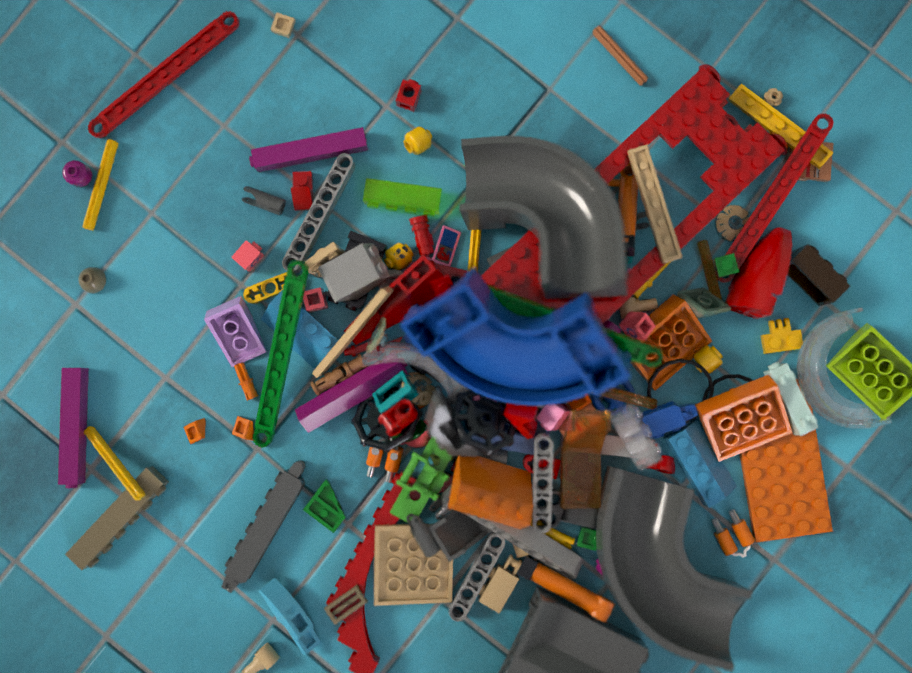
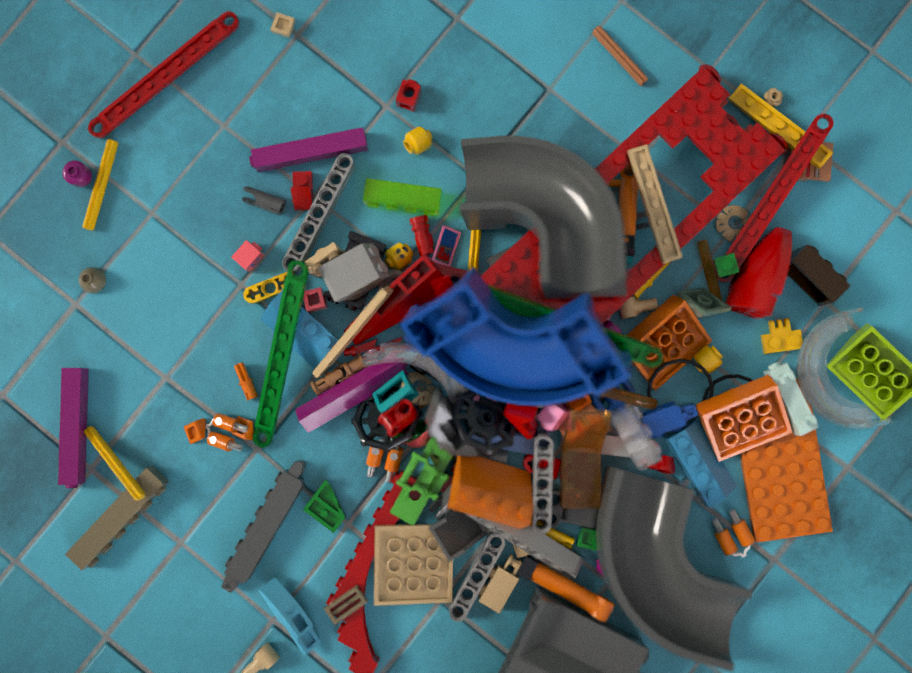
(222, 441): none -> orange piece
(235, 331): lavender slope -> none
(378, 336): clear light blue dish -> none
(423, 536): dark grey piece -> none
(637, 325): coral brick -> none

